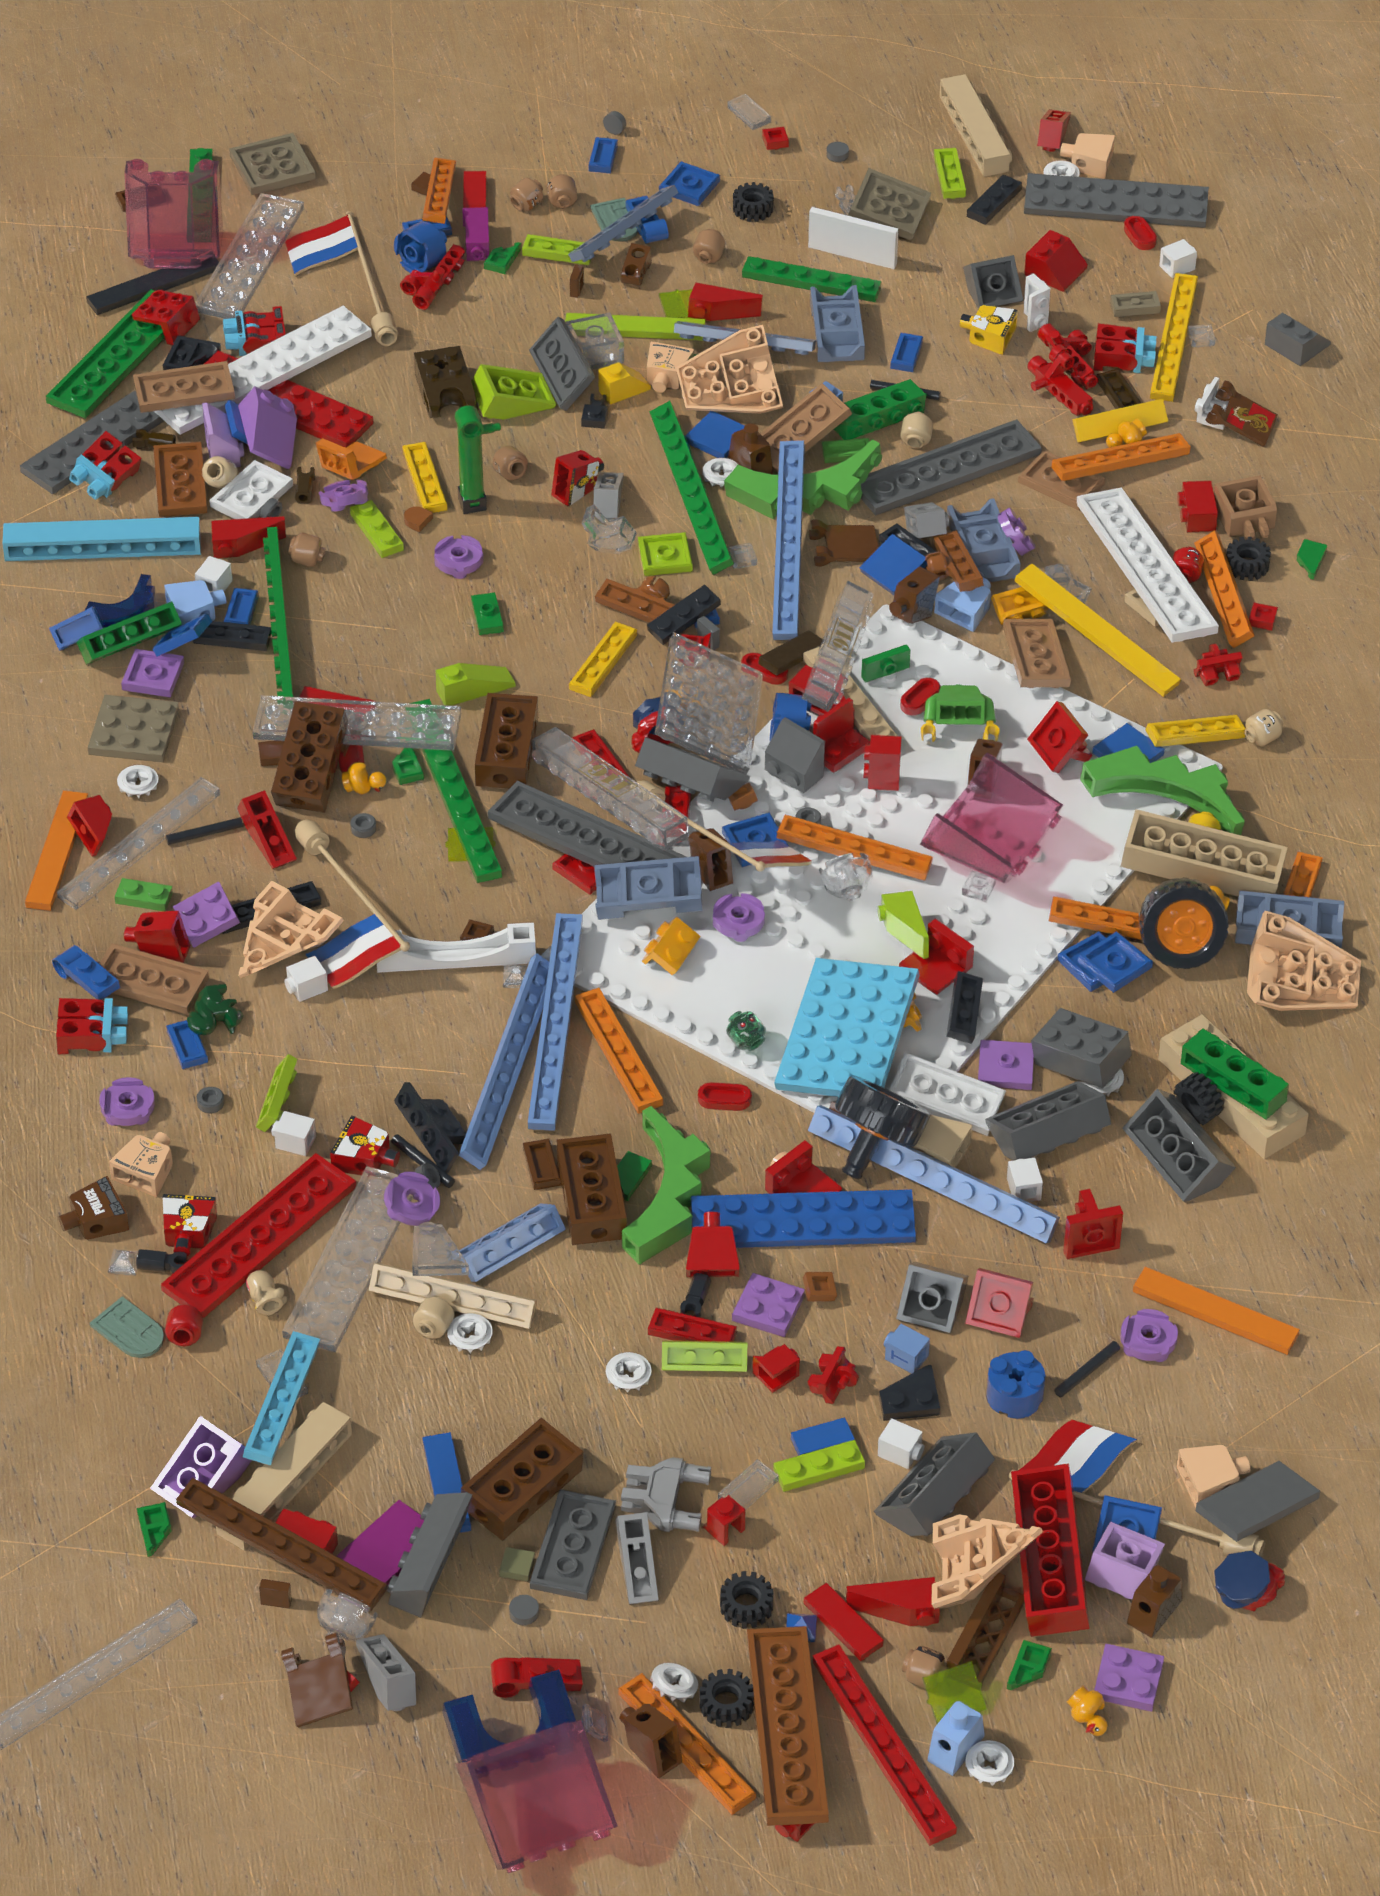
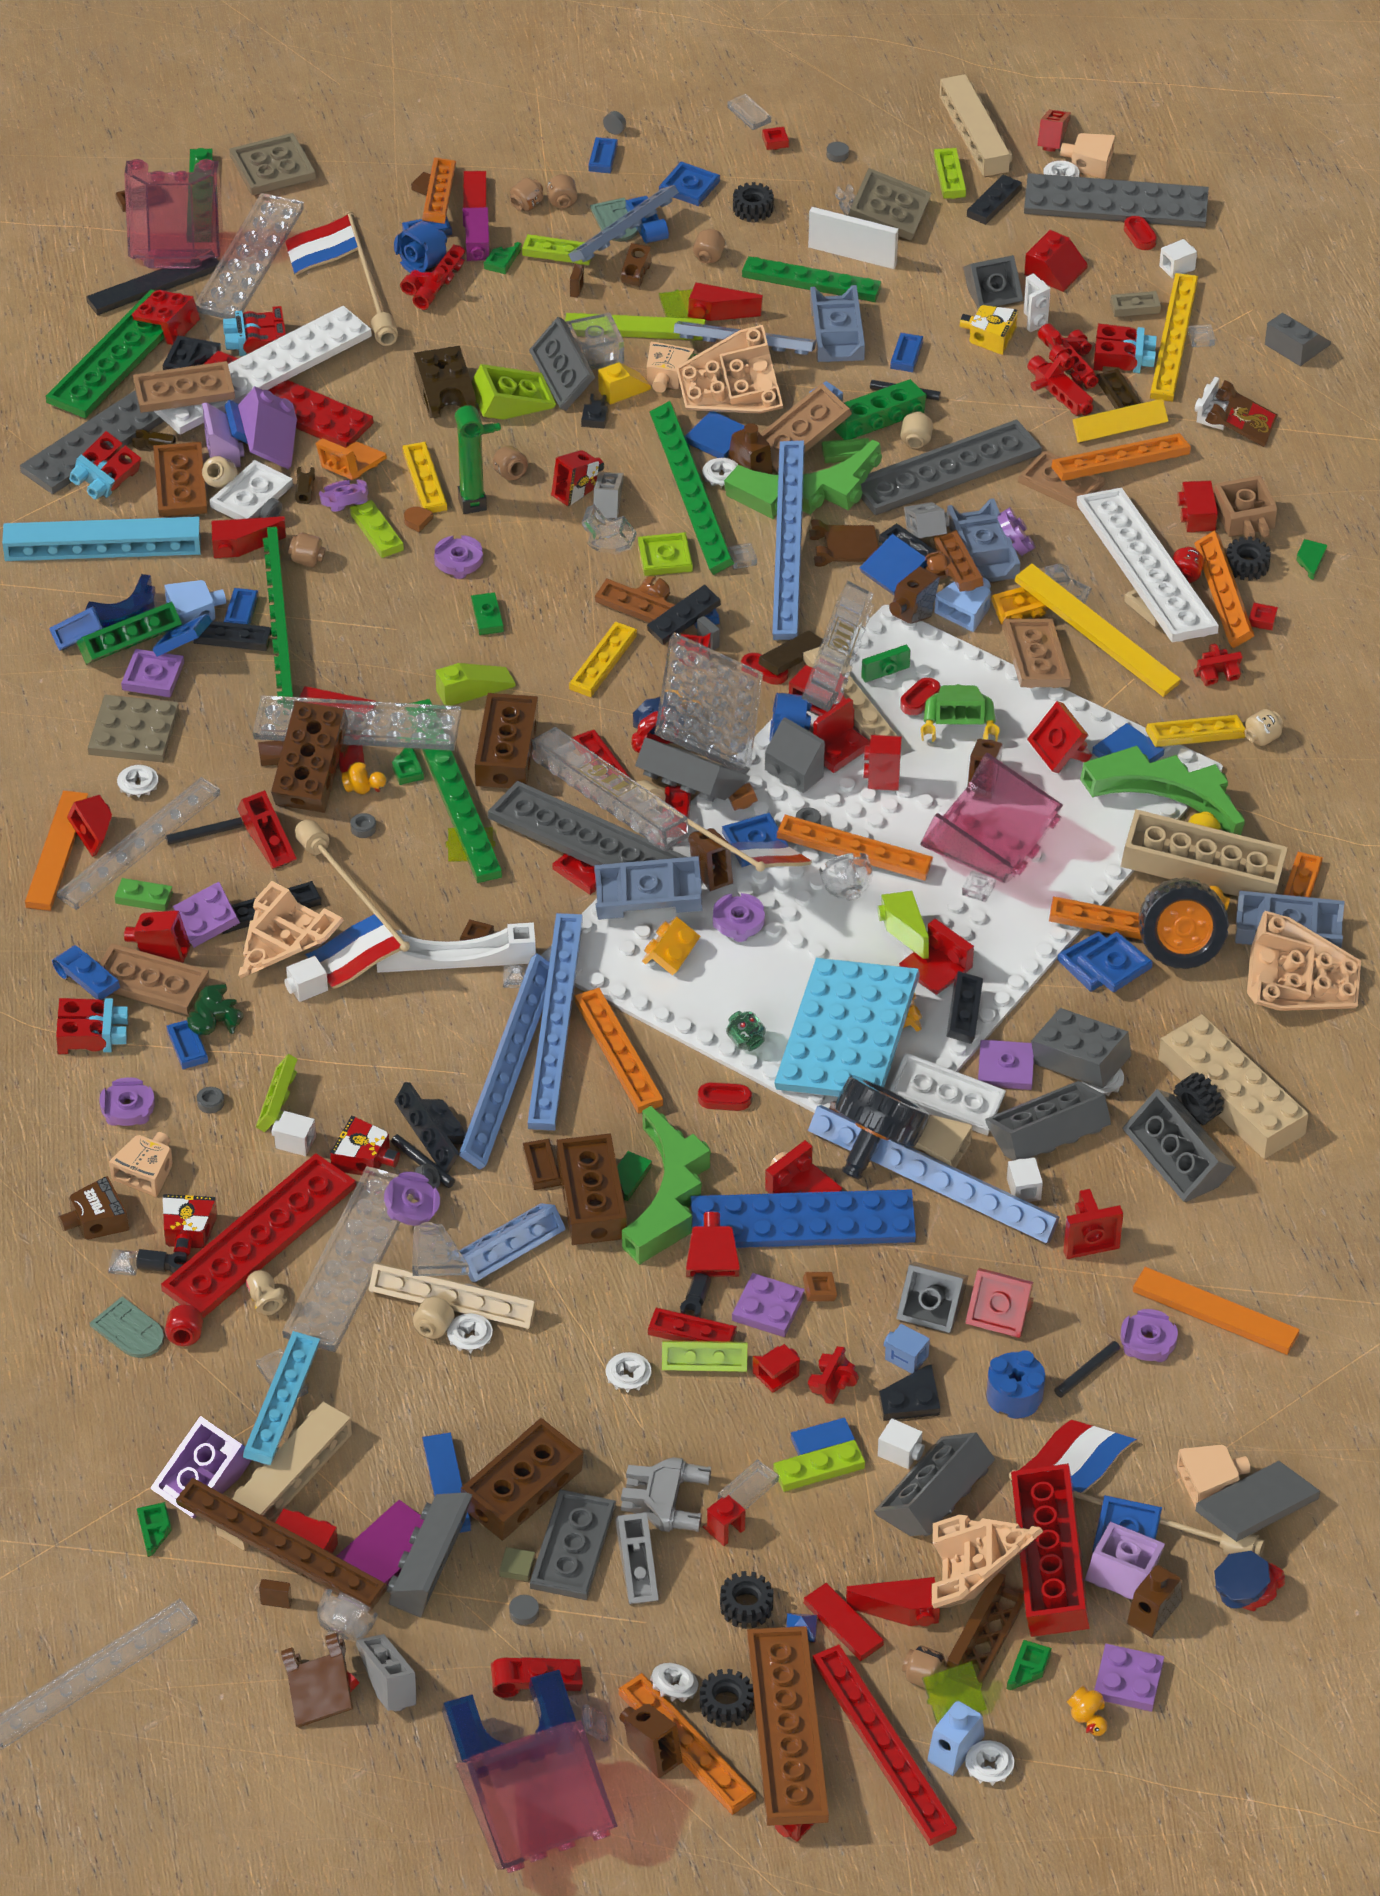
(215, 573): white brick -> none
(1128, 433): light orange animal -> none
(1235, 1073): green brick -> none

